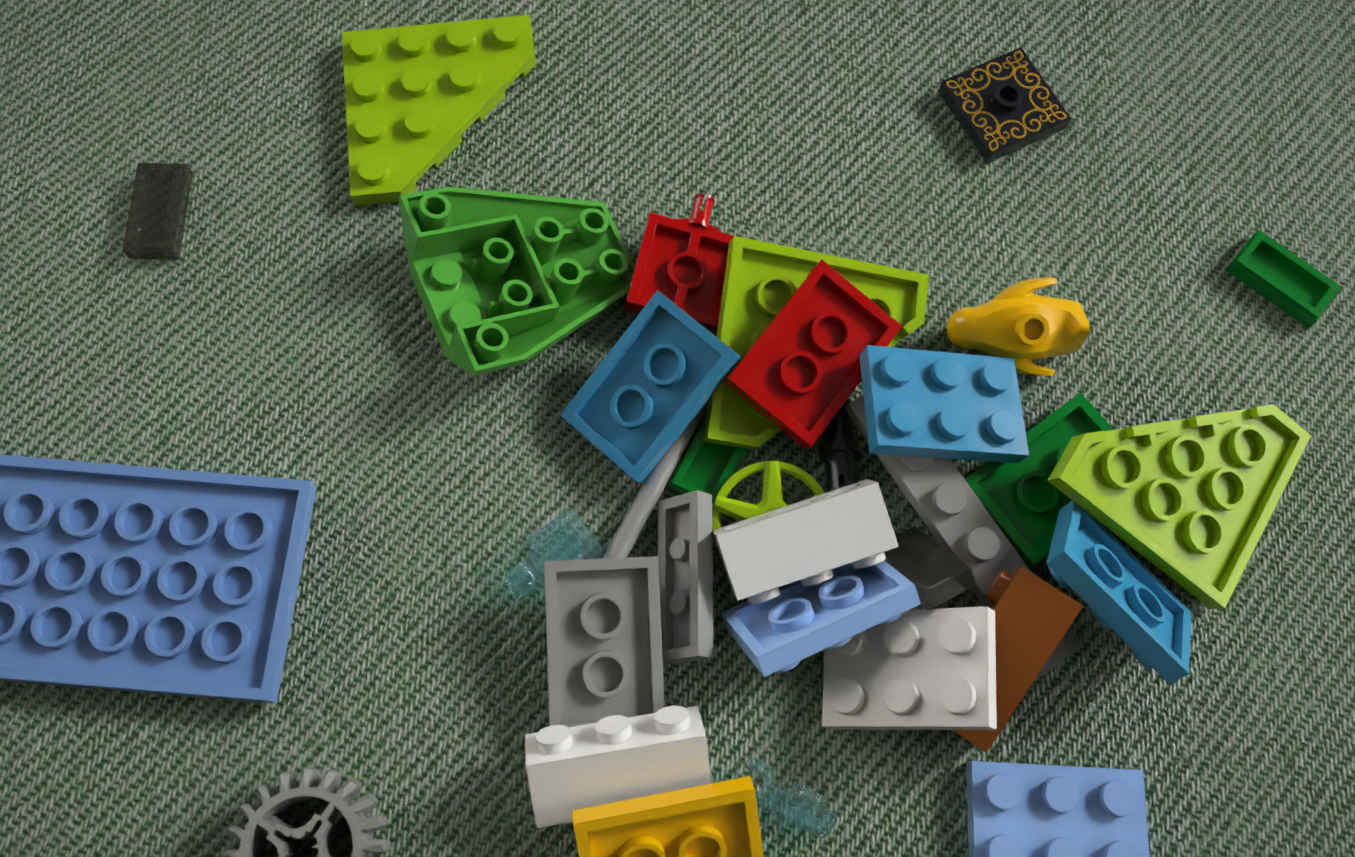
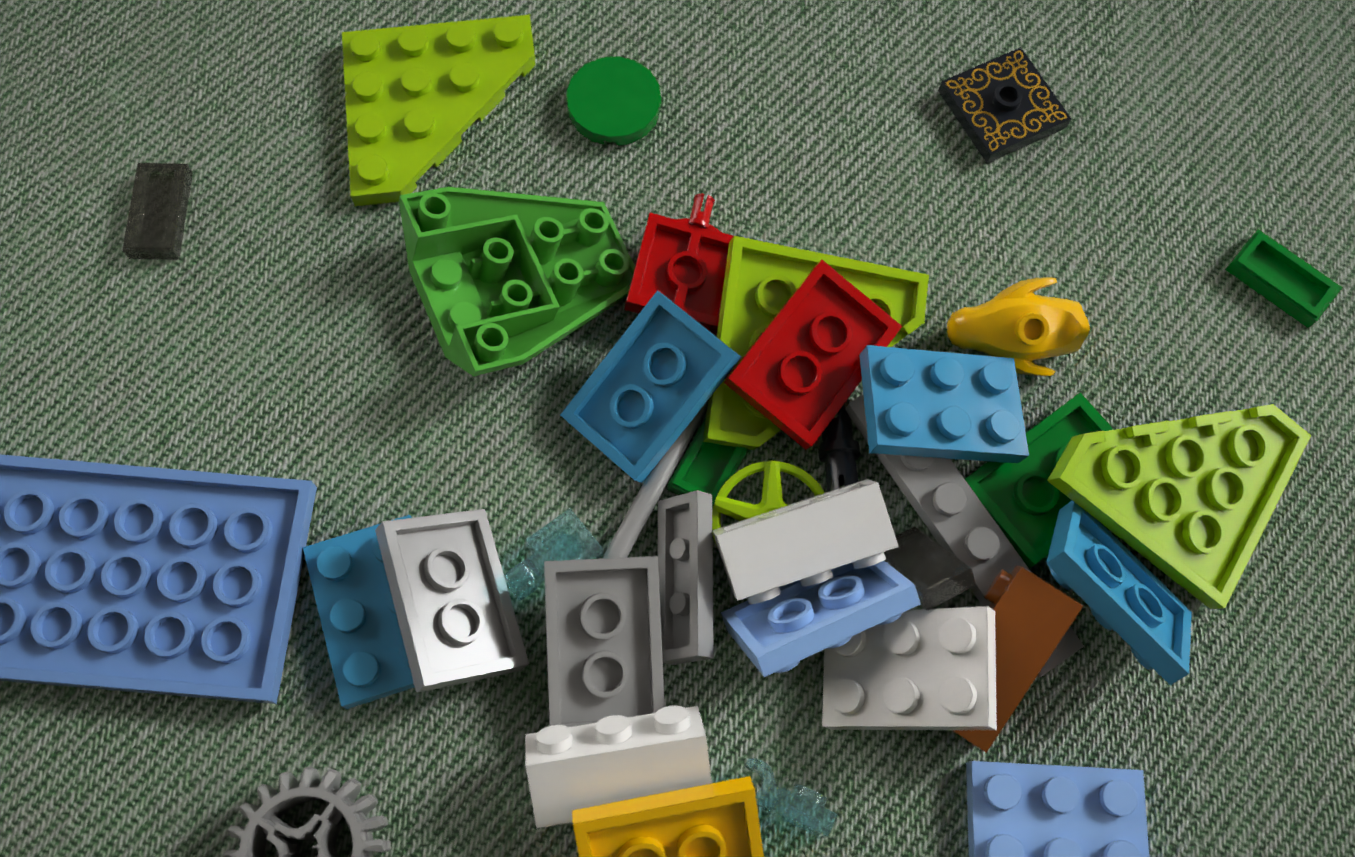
(358, 617): none -> dark azure plate
(450, 599): none -> light grey plate
(613, 100): none -> green tile

